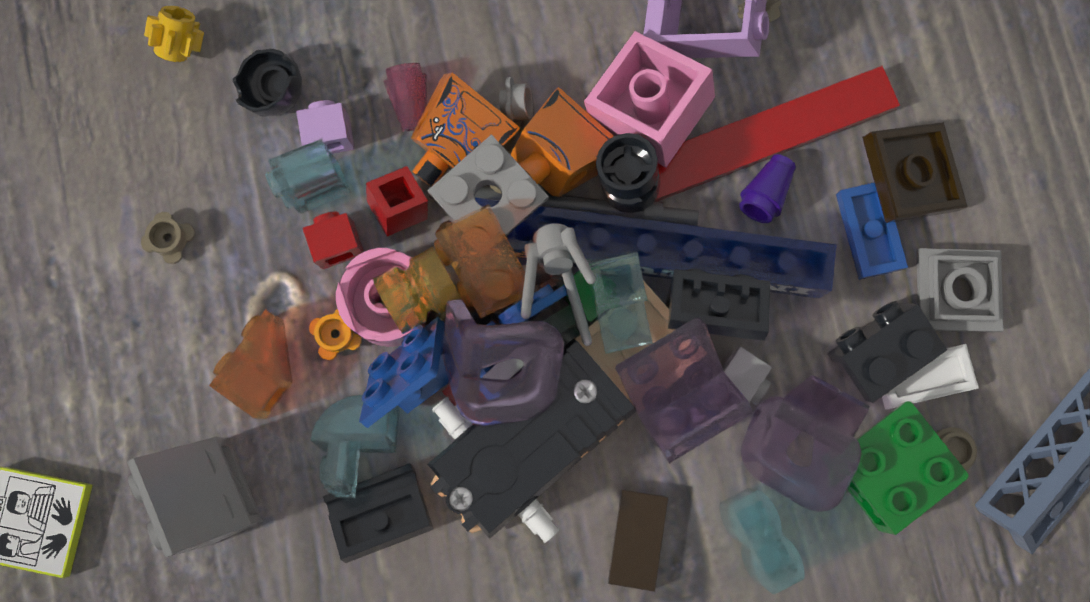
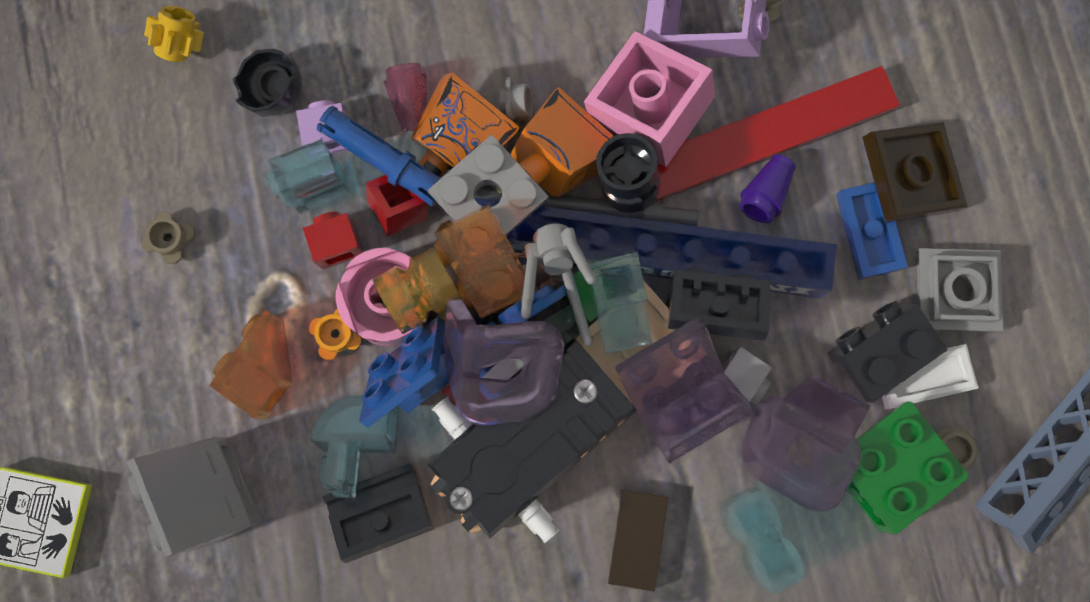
(398, 166): none -> blue pin

